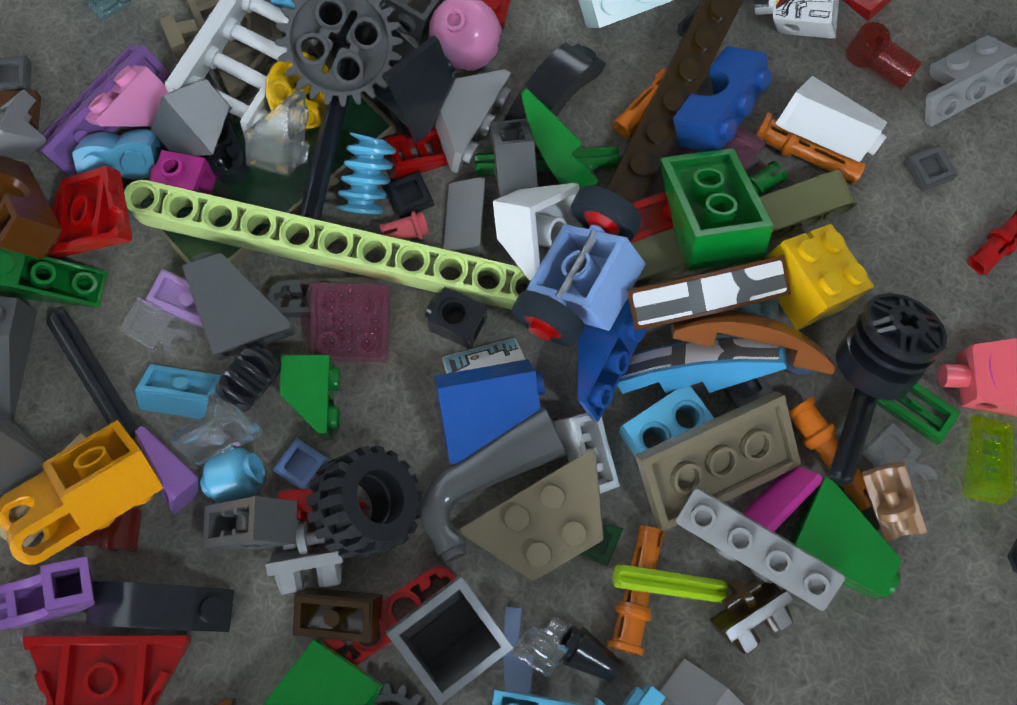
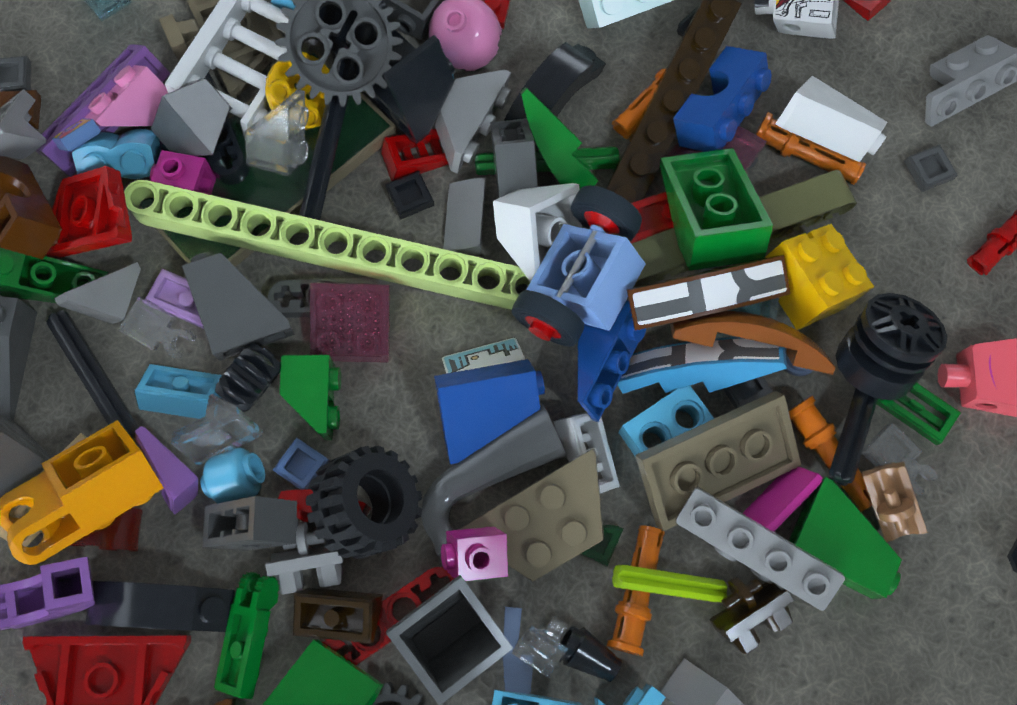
(76, 135): none -> medium blue tile
(104, 297): none -> light grey slope
(246, 635): none -> green hinge
(366, 175): medium azure piece -> none
(407, 227): coral pin -> none
(468, 329): black brick -> none
(475, 553): none -> dark pink brick
(764, 181): green pin -> none
(875, 50): clear red piece -> none
(984, 484): clear neon green slope -> none

